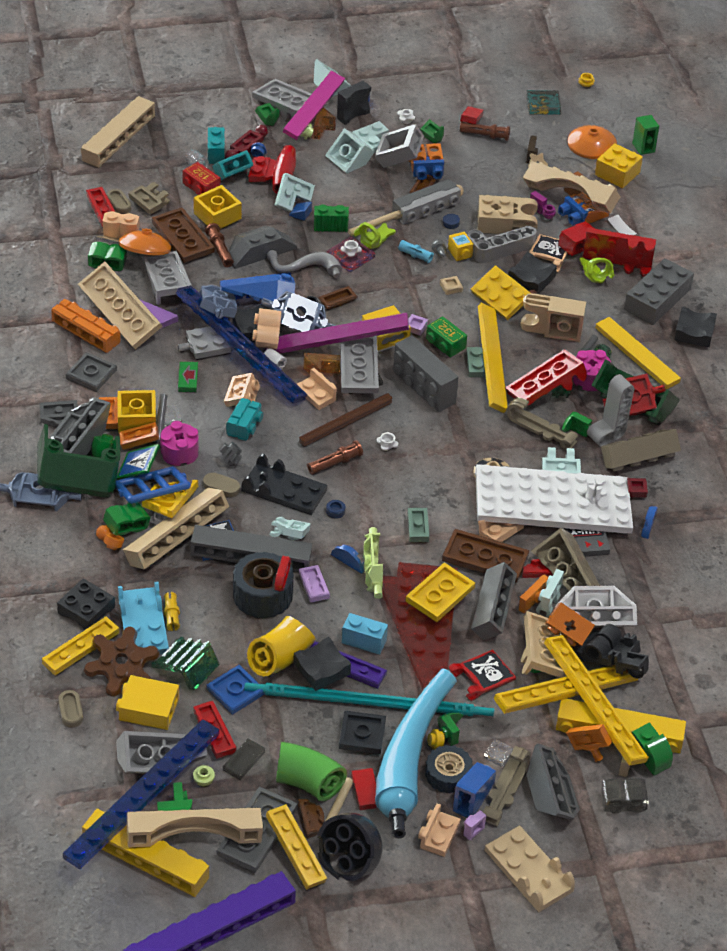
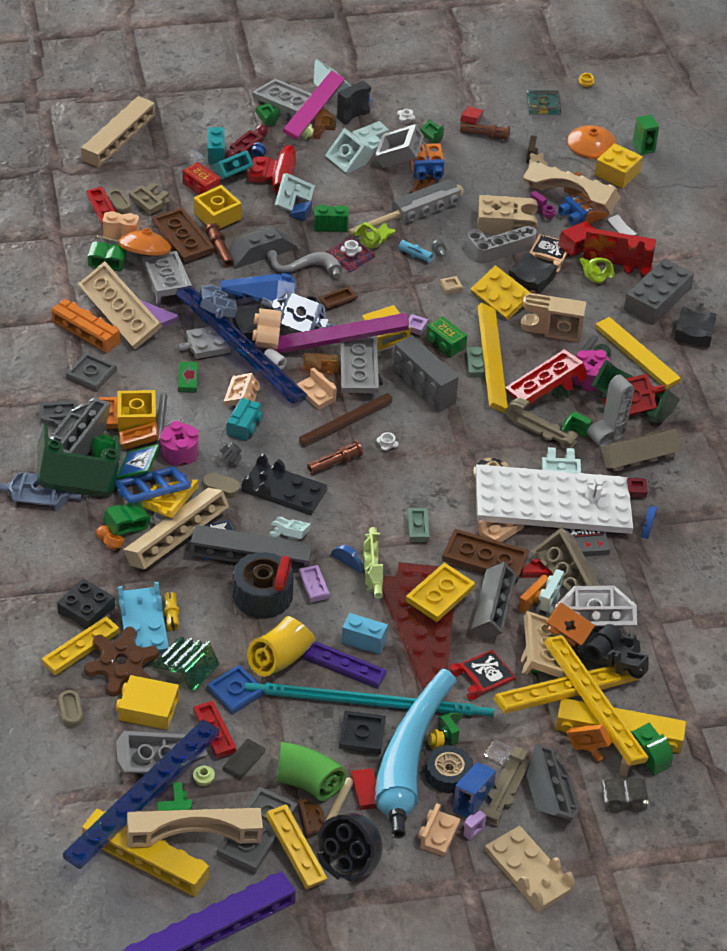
(322, 664): black brick -> none
(335, 509): dark blue tile -> none
(451, 221): dark blue tile -> none
(460, 246): yellow brick -> none

